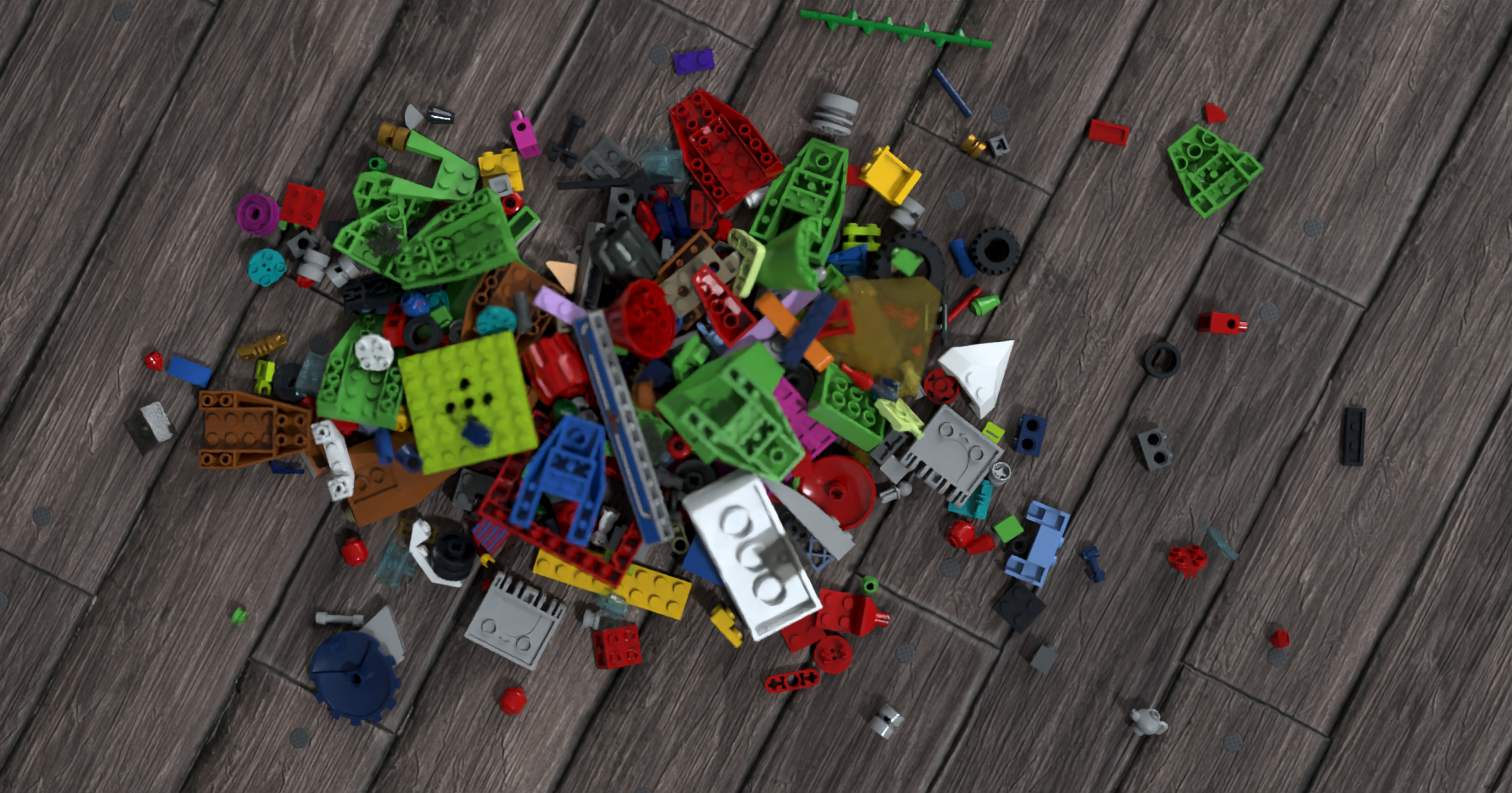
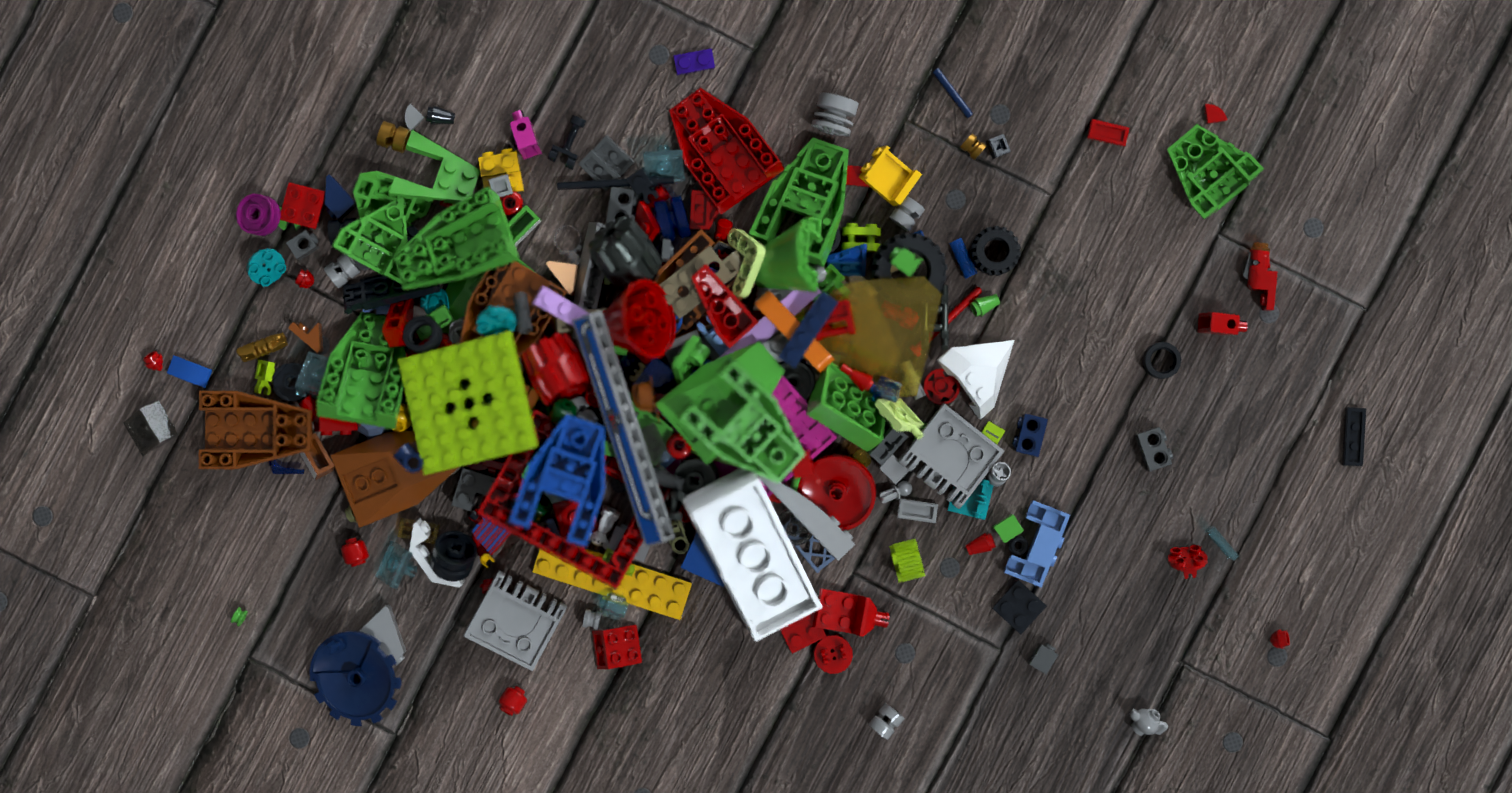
(313, 265): light grey wheel -> none
(313, 338): none -> dark orange slope
(337, 199): none -> dark blue slope
(338, 459): white slope -> none
(355, 620): light grey bar -> none
(372, 346): white plate -> none
(381, 446): blue piece -> none
(382, 164): green cone -> none
(389, 243): clear smoke hips -> none
(415, 304): blue head -> none
(477, 434): clear blue brick -> none
(724, 619): yellow plate -> none
(756, 198): white cone -> none
(784, 558): clear smoke plate -> none
(808, 683): red beam -> none
(869, 579): bright green cone -> none
(887, 26): green plant -> none
(907, 560): none -> lime brick
(917, 511): none -> light grey tile
(960, 534): red head -> none
(1090, 554): dark blue bar -> none
(1258, 275): none -> red plate

